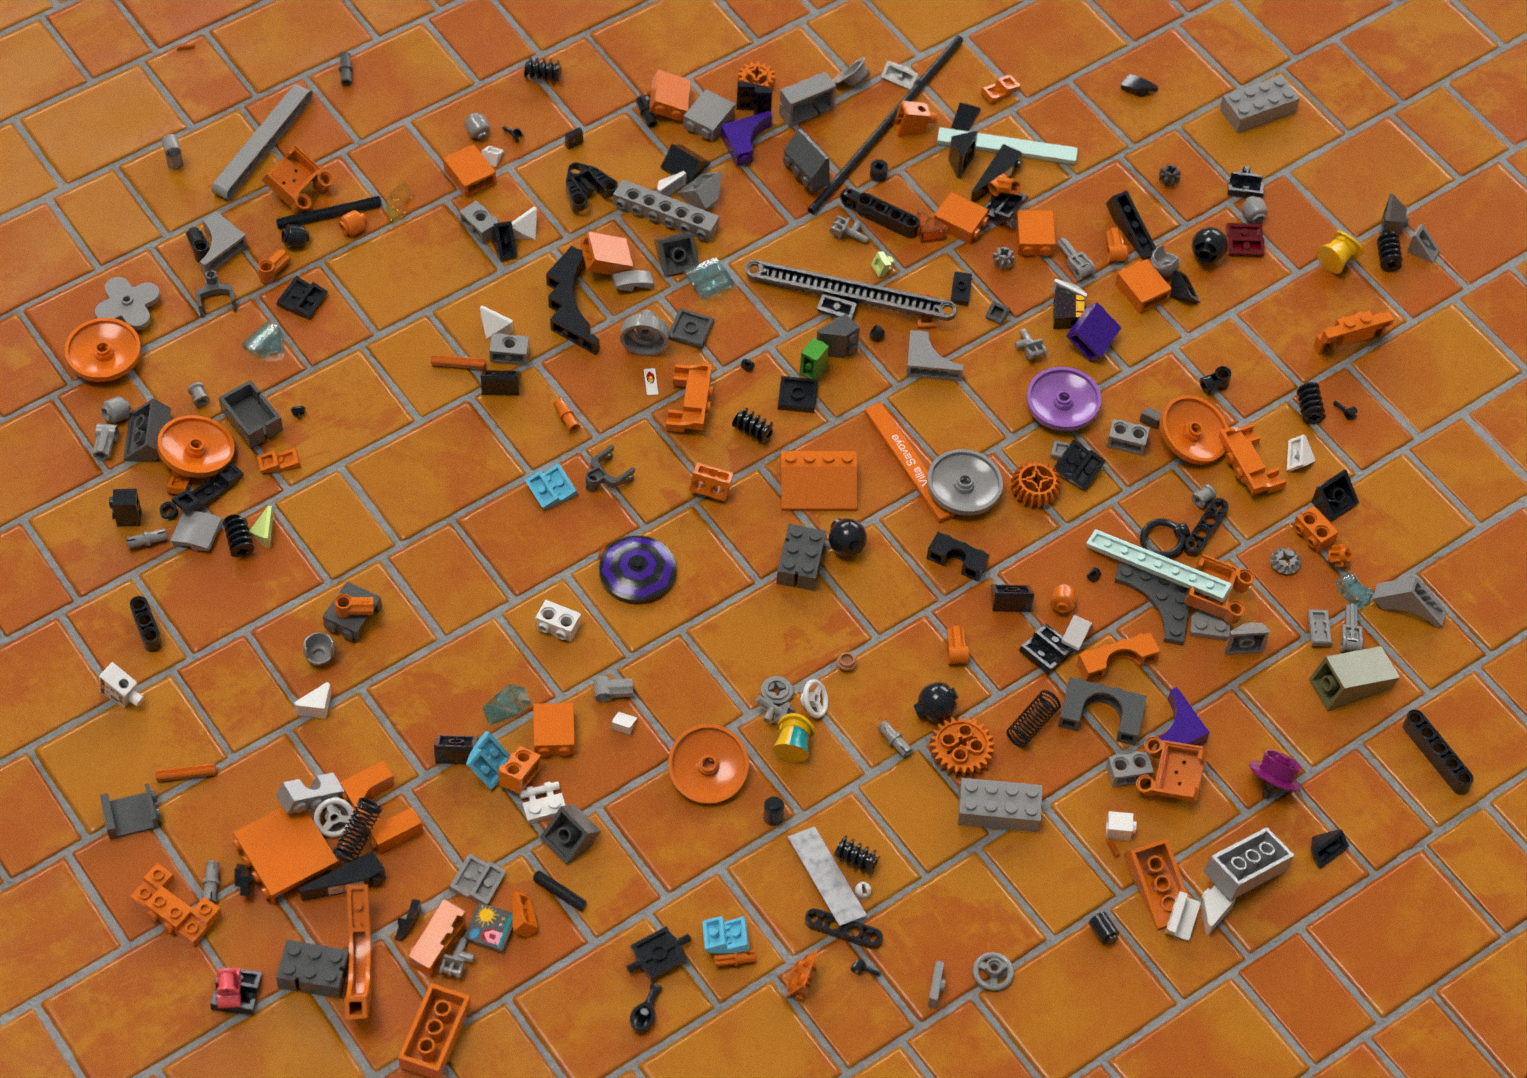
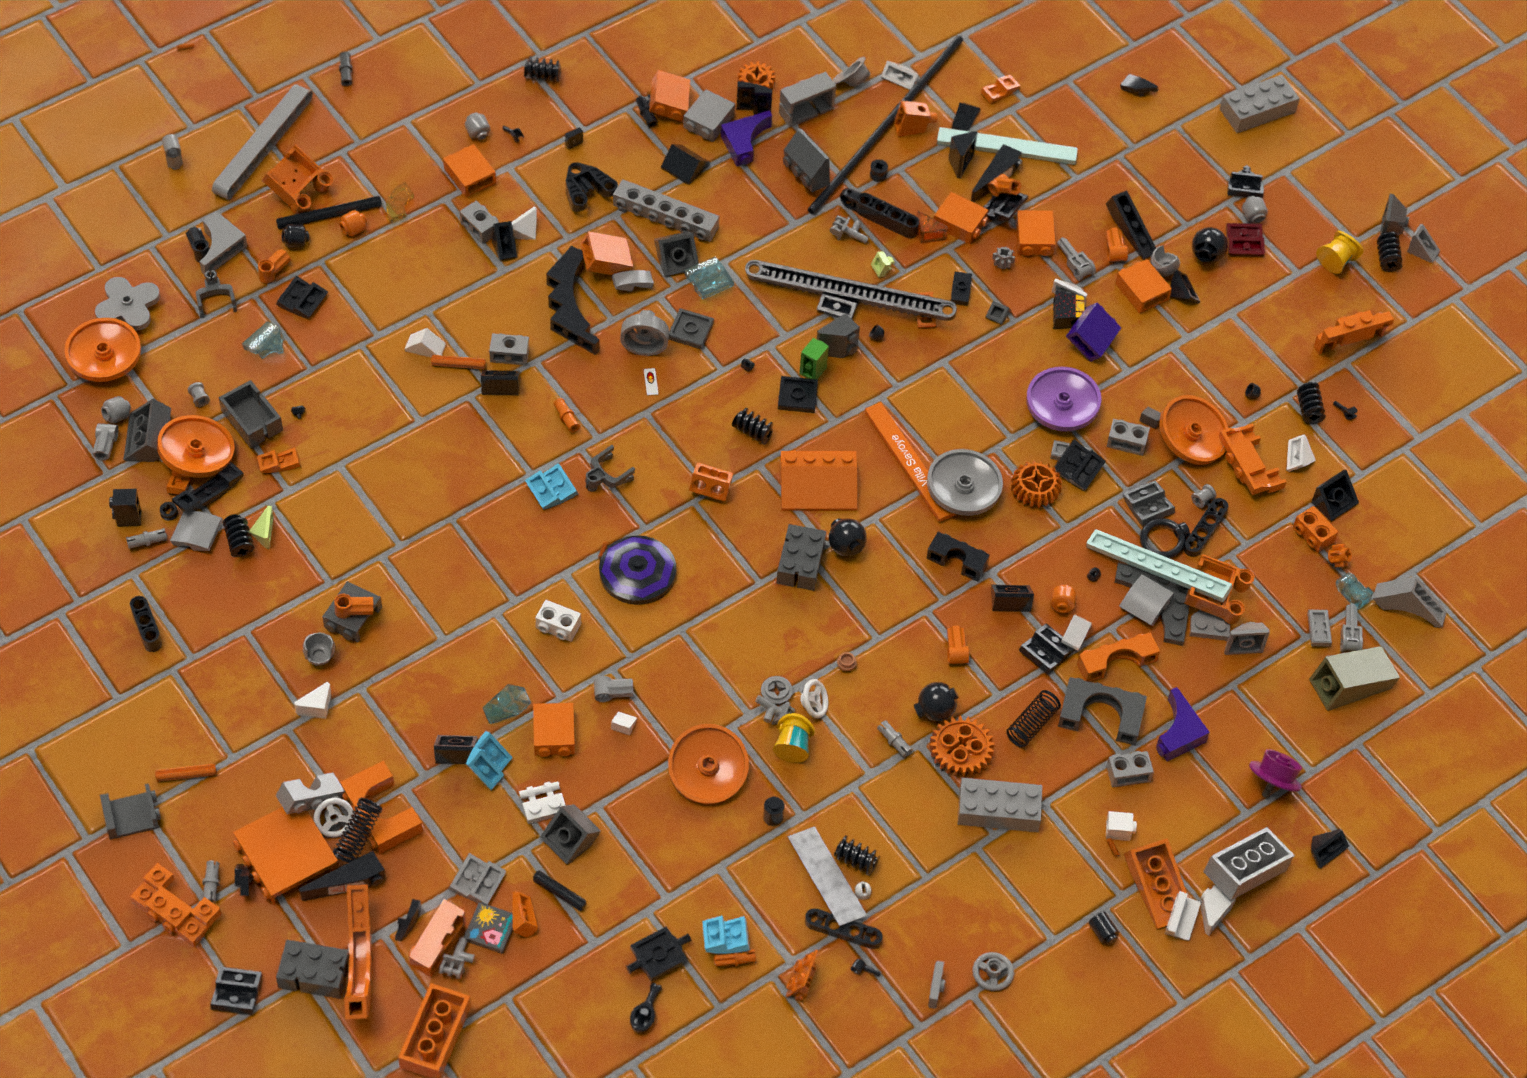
(119, 686): white torso -> none
(229, 988): coral piece -> none
(425, 343): none -> white slope
(492, 155): white slope -> none
(495, 322): white slope -> none
(519, 769): orange brick -> none
(671, 184): white slope -> none
(696, 404): orange bracket -> none
(702, 190): light grey slope -> none
(926, 362): light grey arch -> none
(1032, 348): light grey arm -> none
(1146, 599): none -> light grey slope
(1148, 502): none -> dark grey slope
(1169, 175): dark grey gear -> none
(1178, 770): orange piece -> none
(1218, 380): black piece -> none
(1253, 391): none -> black hinge
(1281, 565): light grey gear -> none
(1441, 760): black beam -> none

